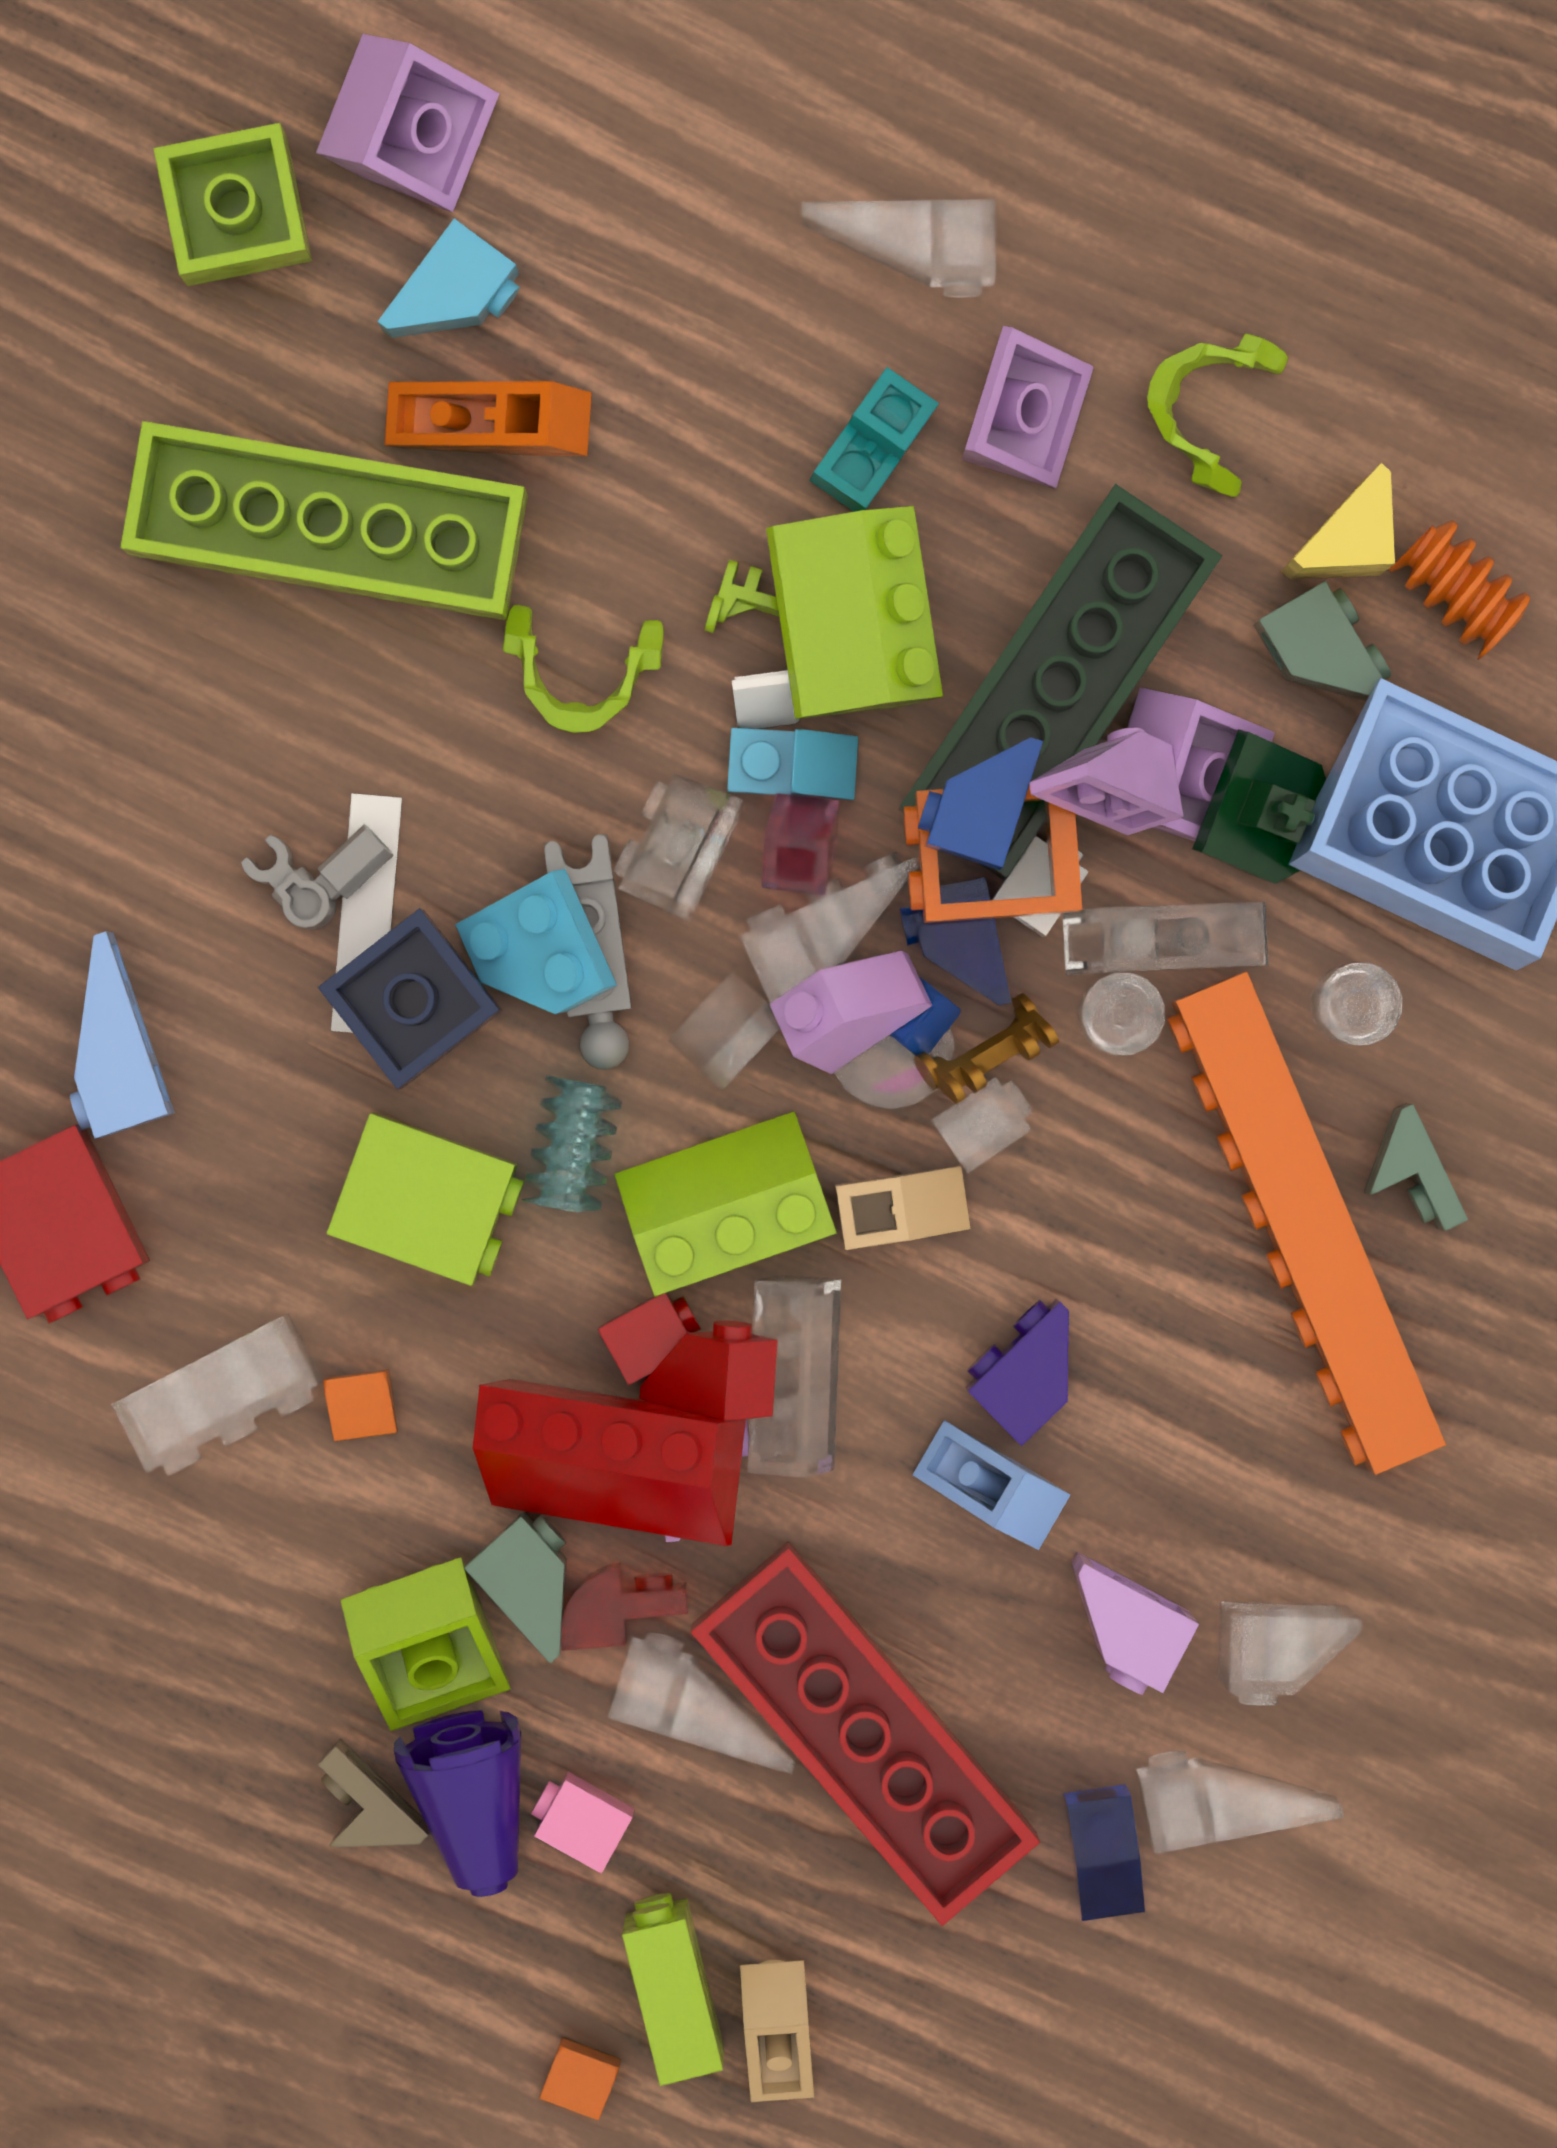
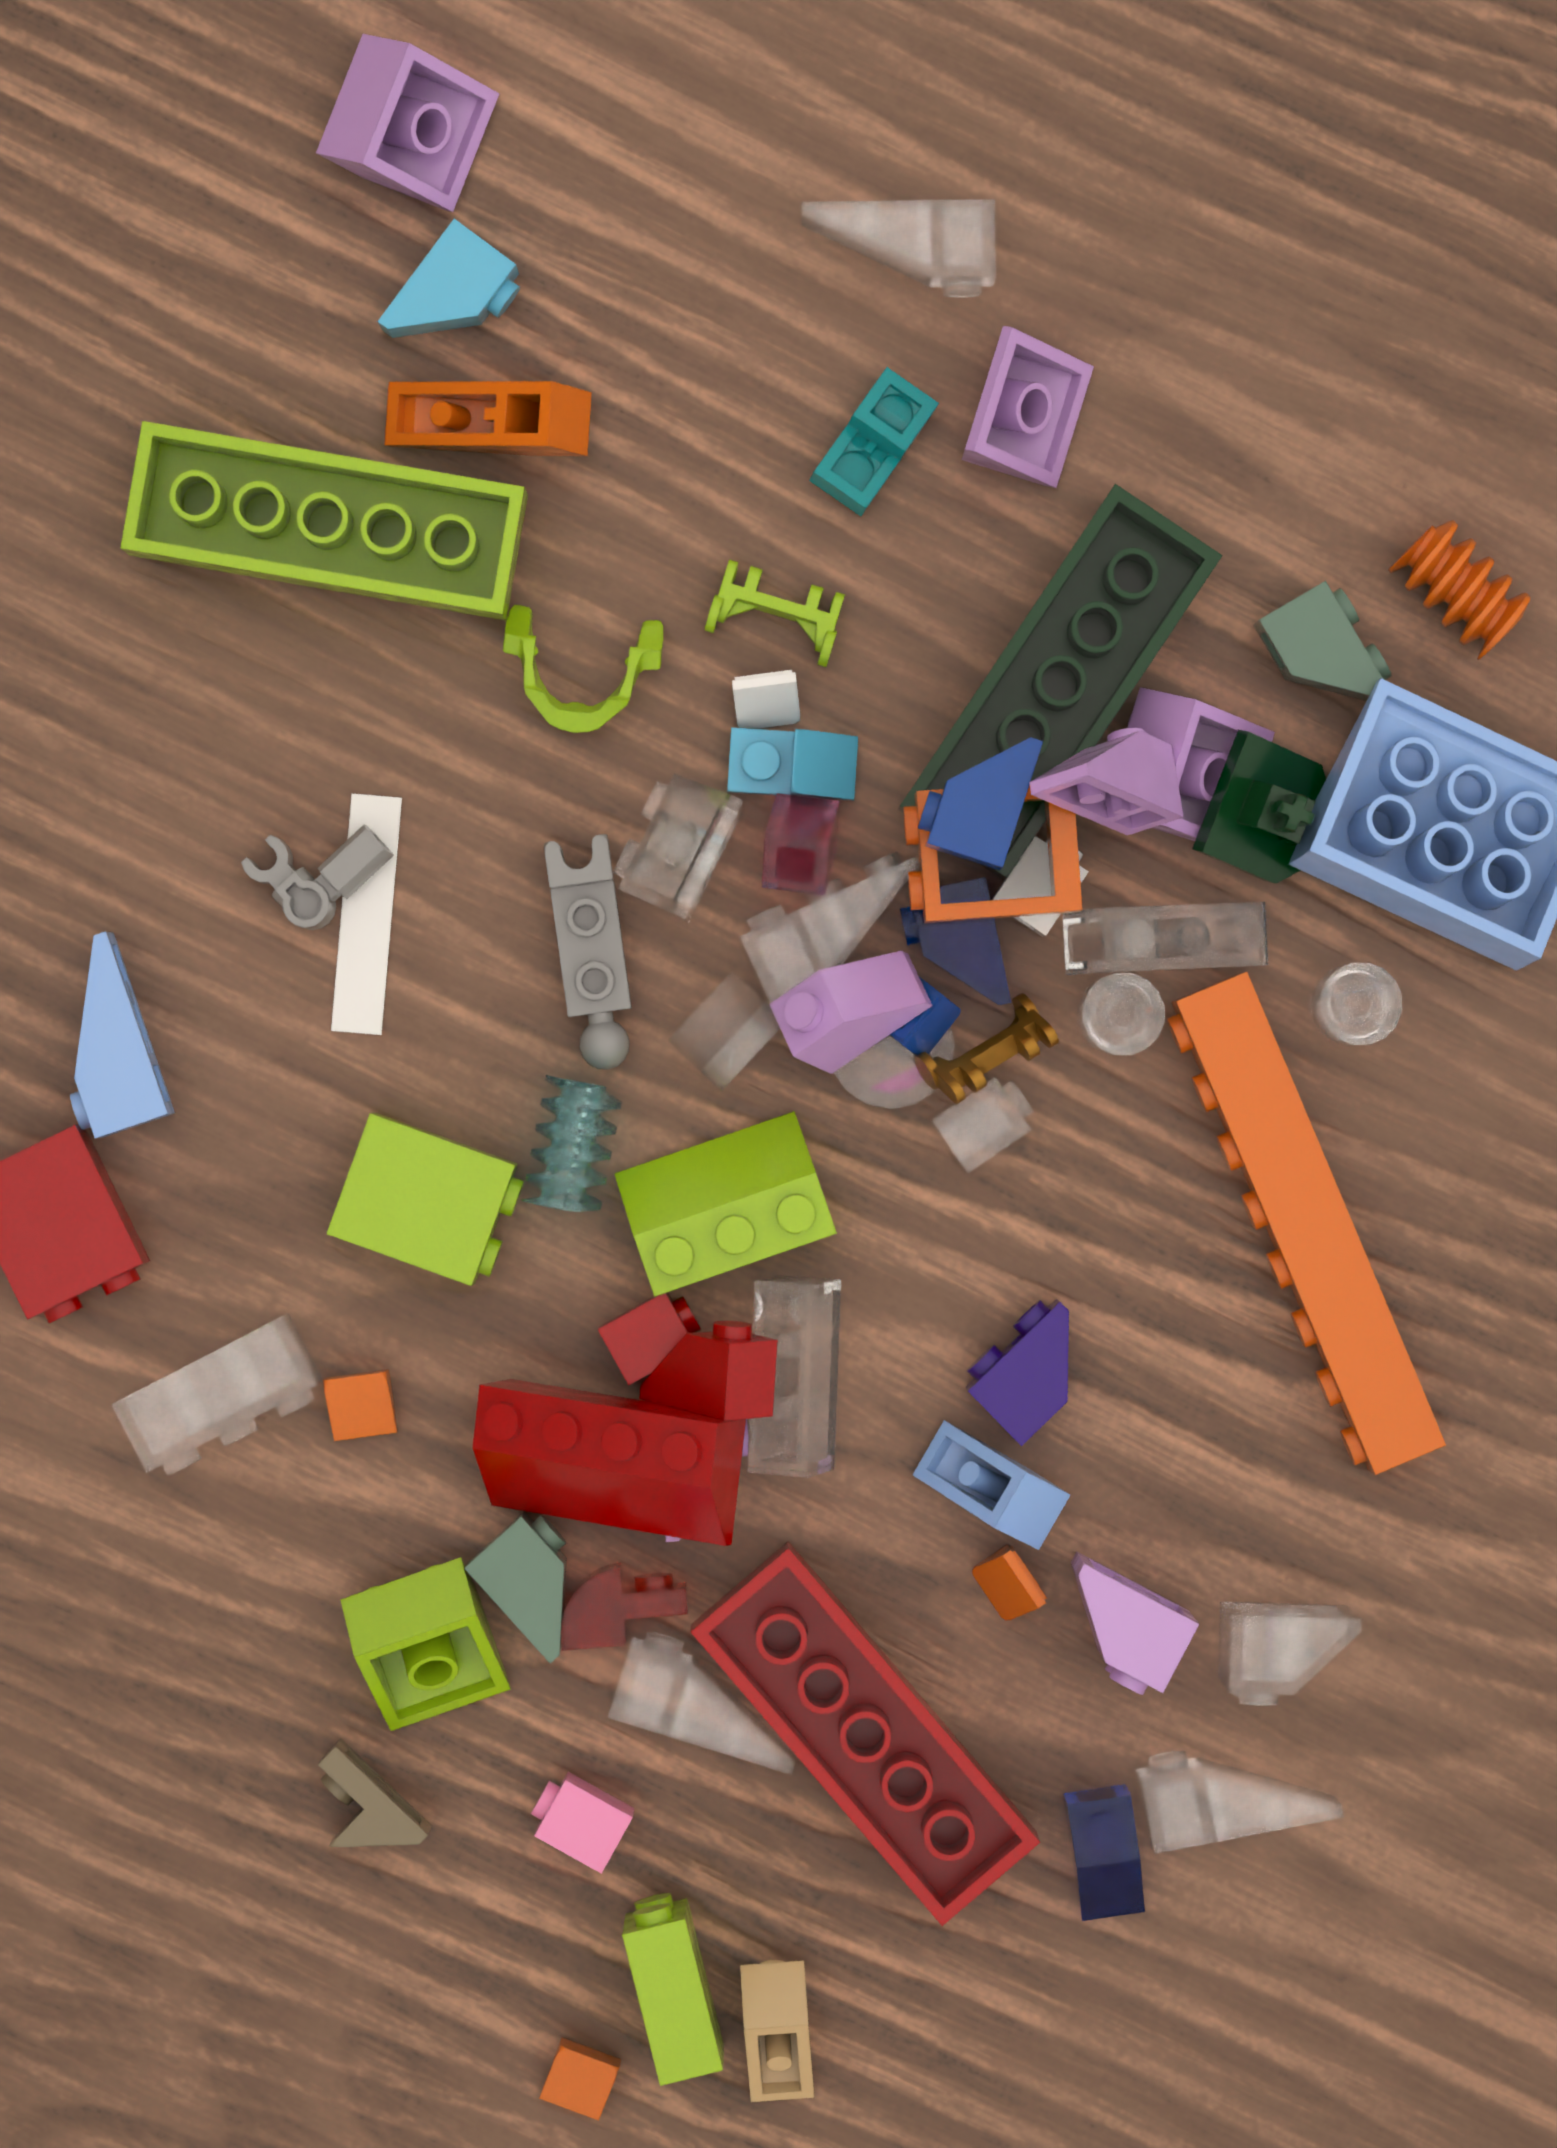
(232, 204): lime brick -> none
(410, 999): dark blue brick -> none
(468, 1794): dark purple cone -> none
(538, 946): medium azure plate -> none
(854, 612): lime slope -> none
(902, 1207): tan slope -> none
(1009, 1584): none -> orange slope
(1165, 389): lime helmet -> none
(1355, 538): light yellow slope -> none
(1407, 1153): sand green slope -> none

